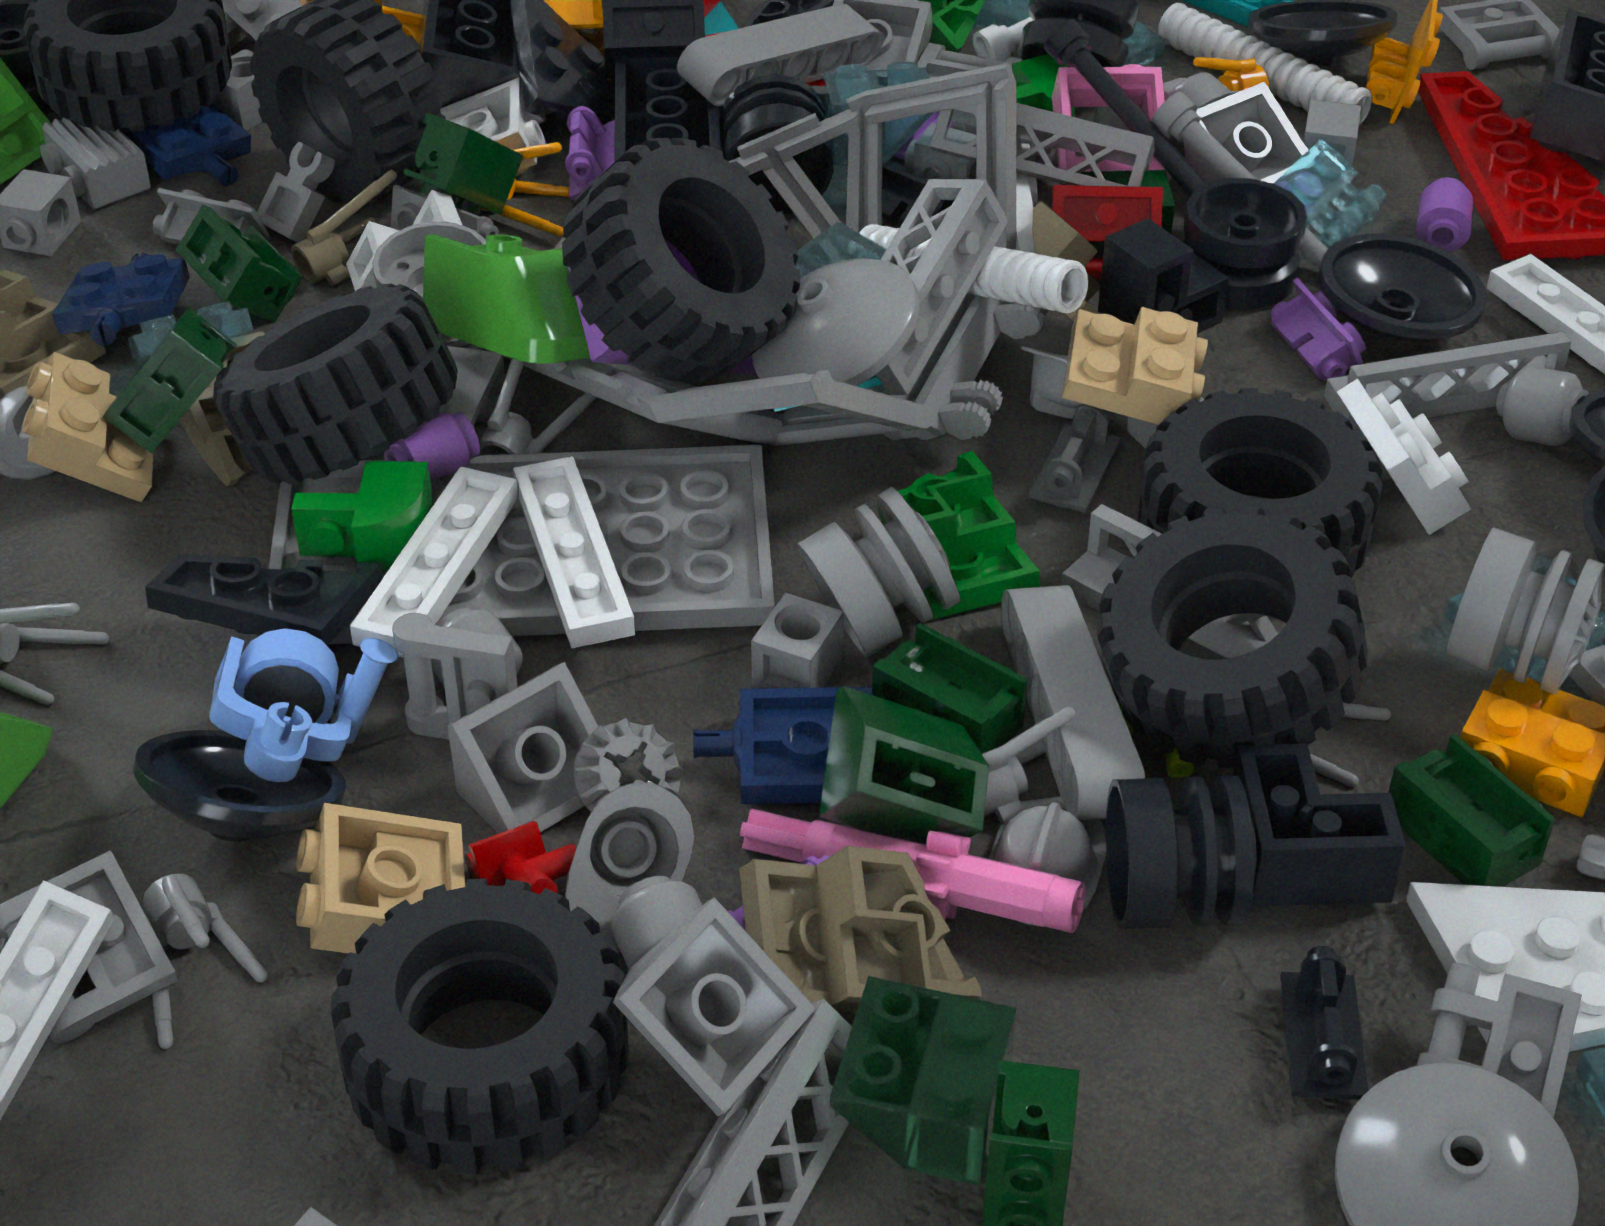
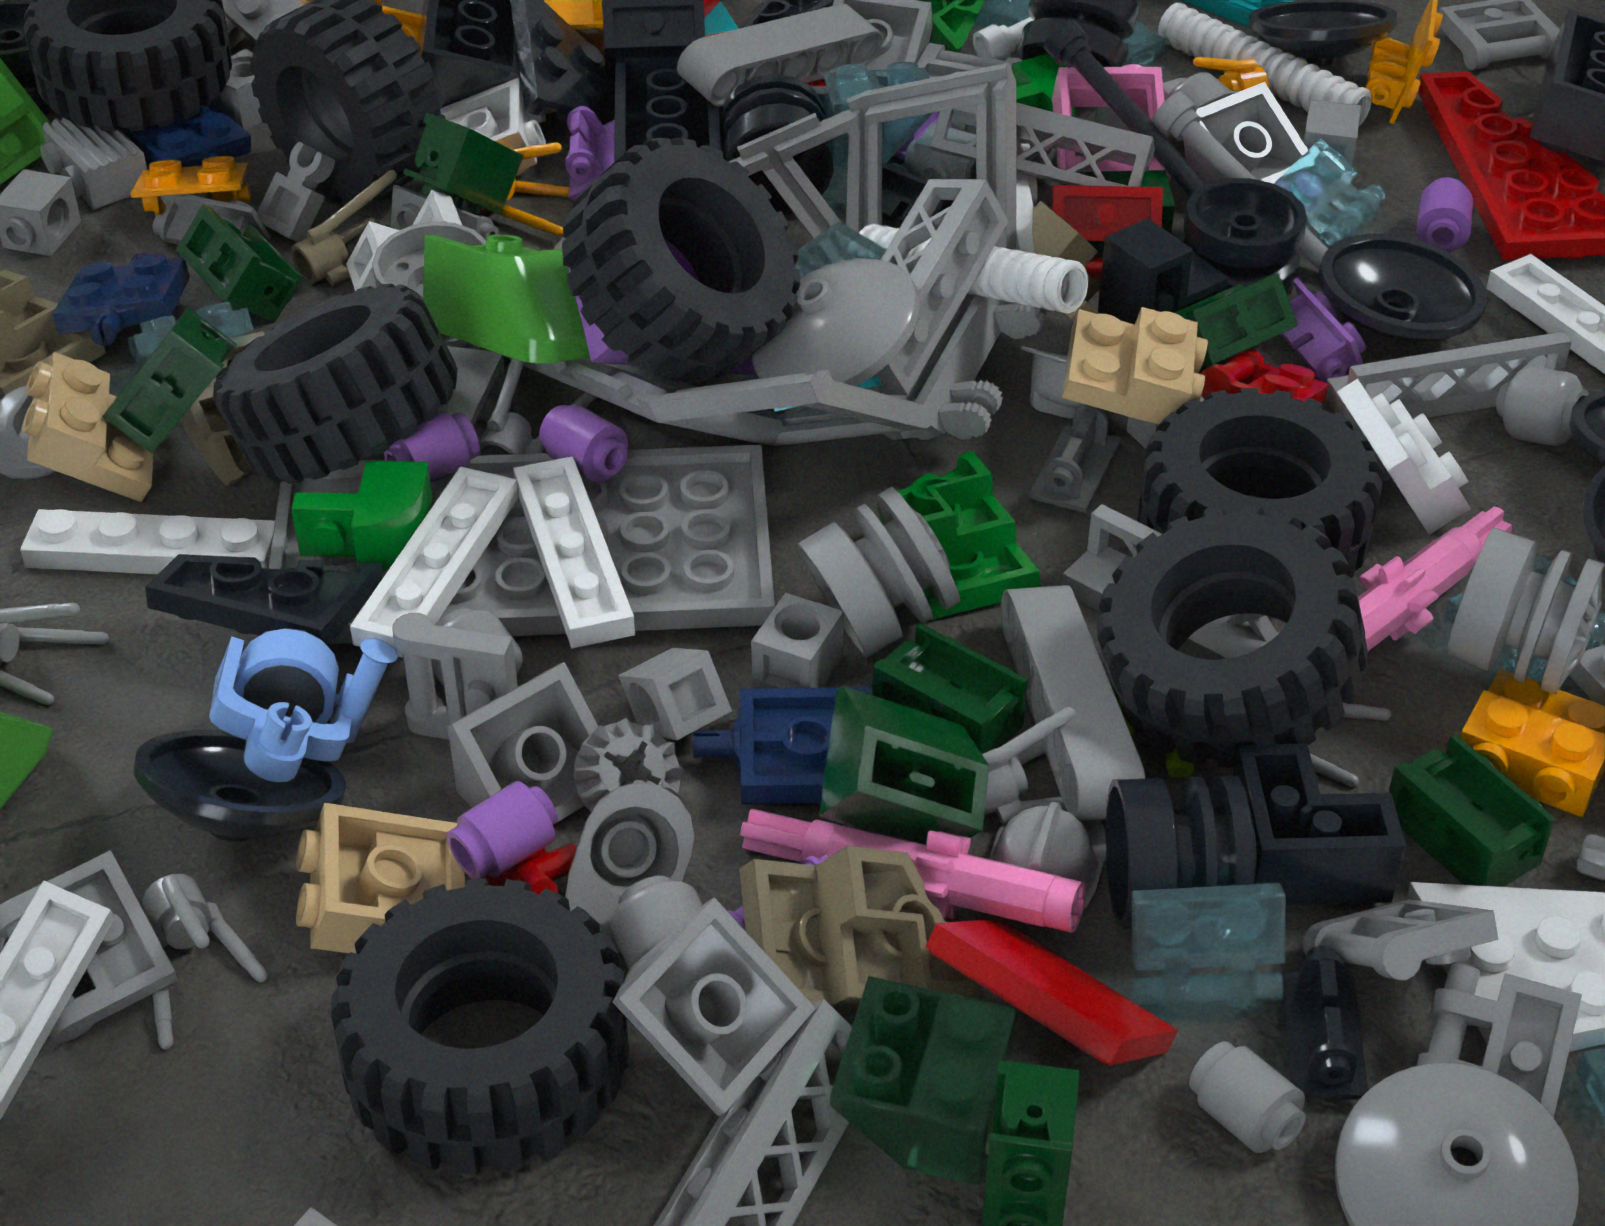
(138, 541): none -> white plate
(168, 177): none -> light orange hinge
(503, 831): none -> medium lavender brick
(592, 441): none -> medium lavender brick
(675, 692): none -> light grey brick
(1051, 990): none -> red tile
(1208, 929): none -> clear light blue plate
(1241, 317): none -> dark green hinge
(1248, 1097): none -> light grey brick
(1250, 371): none -> red plate
(1402, 590): none -> bright pink piece
(1403, 934): none -> light grey plate

